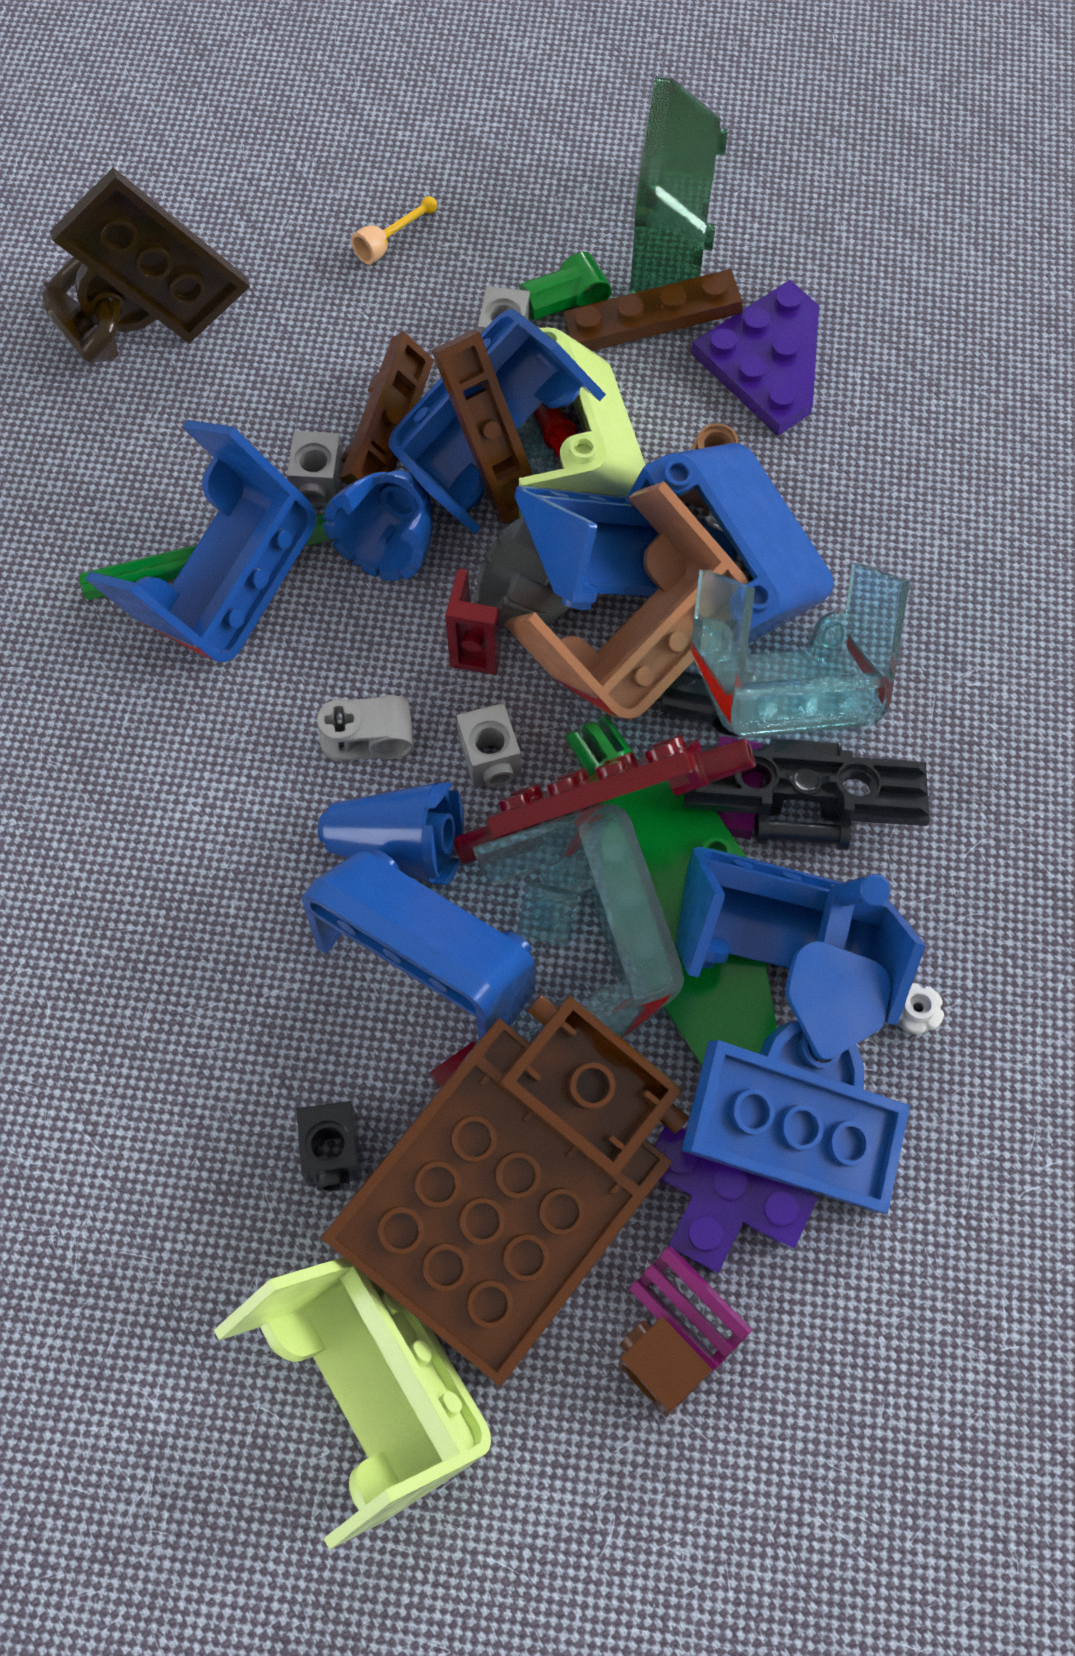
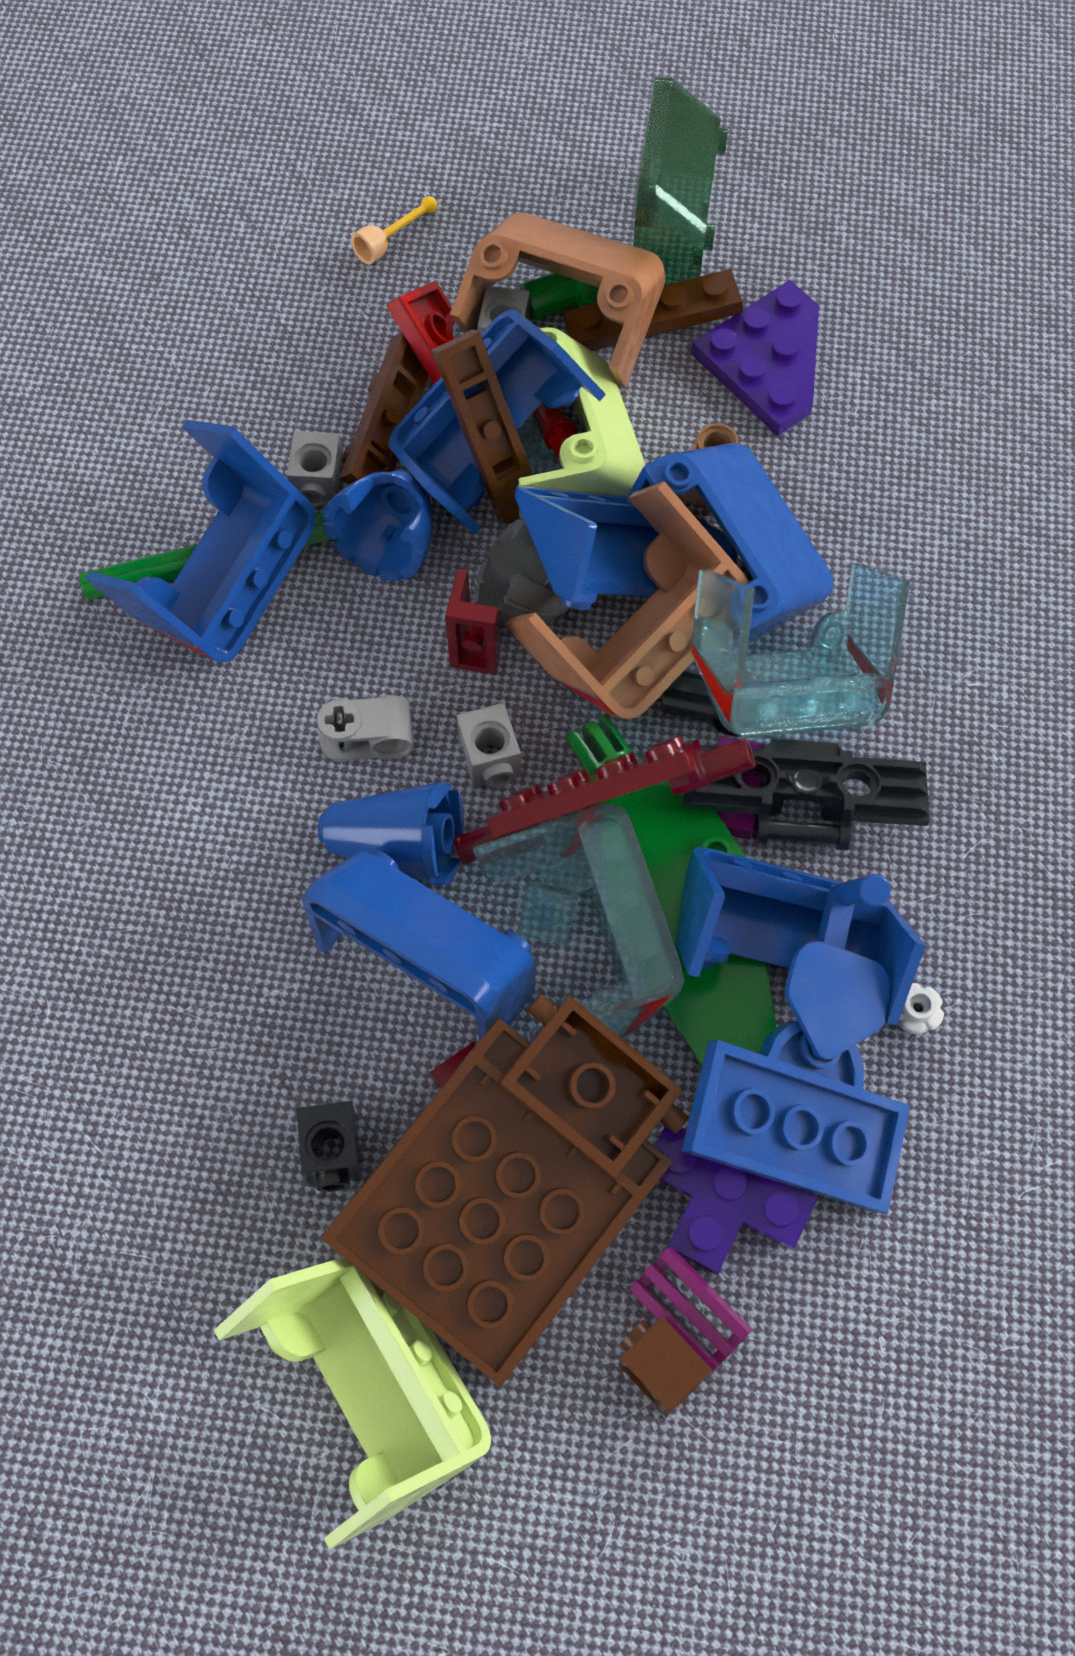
(133, 269): dark brown plate -> none
(425, 322): none -> red tile
(626, 276): none -> nougat windscreen

